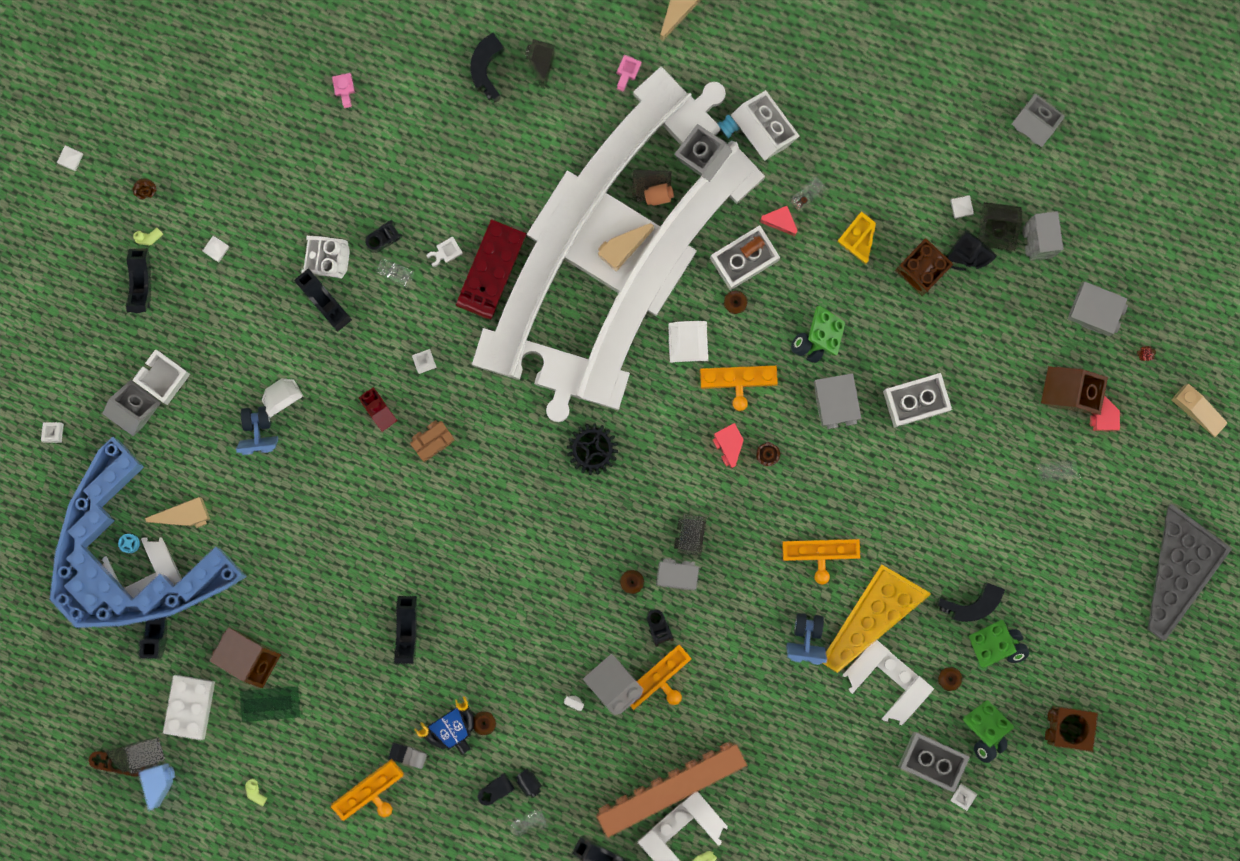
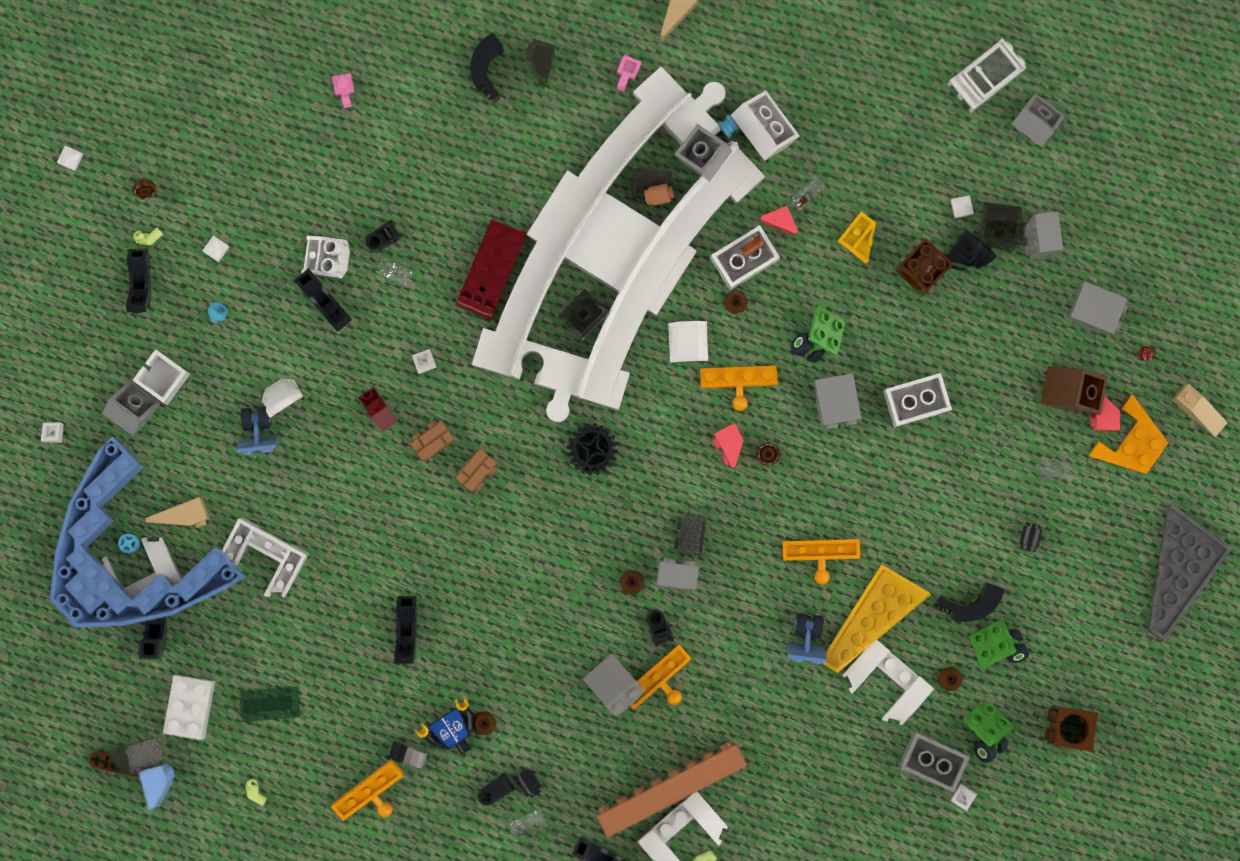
(217, 312): none -> medium azure tile
(244, 658): reddish brown slope -> none
(289, 556): none -> white wedge
(447, 250): white plate -> none
(476, 471): none -> medium nougat brick
(574, 702): white tile -> none
(583, 314): none -> clear smoke slope
(623, 246): tan slope -> none
(988, 74): none -> white door
(1030, 537): none -> black brick
(1140, 446): none -> light orange wing

